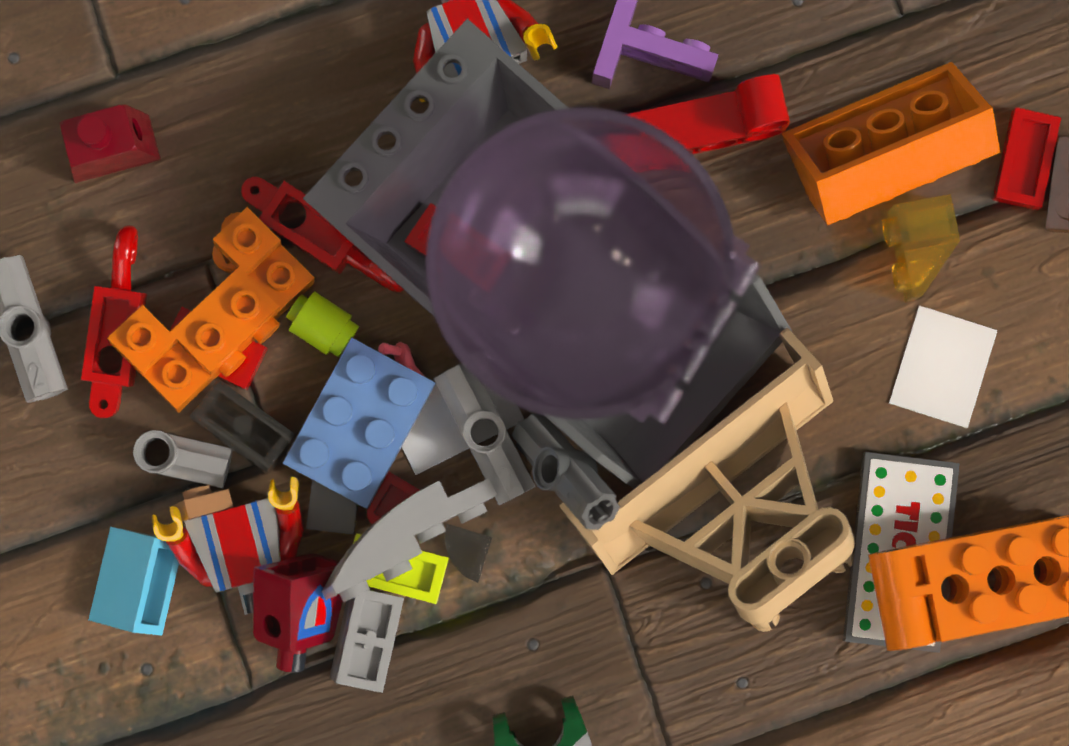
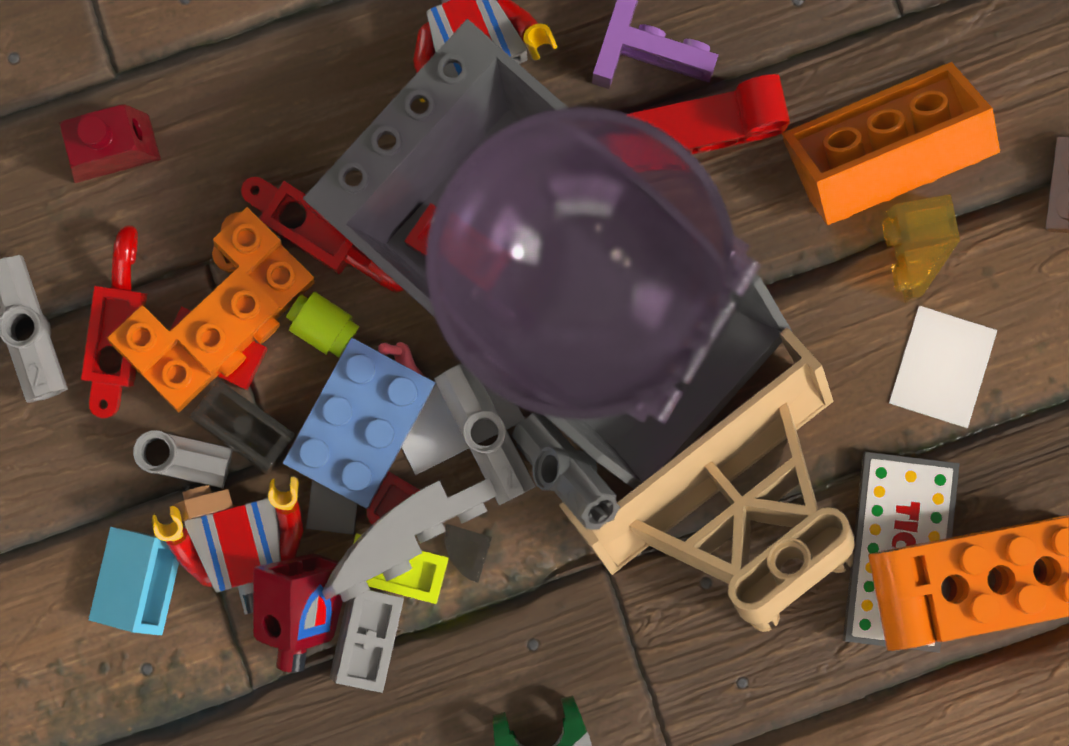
(1026, 158): red tile -> none

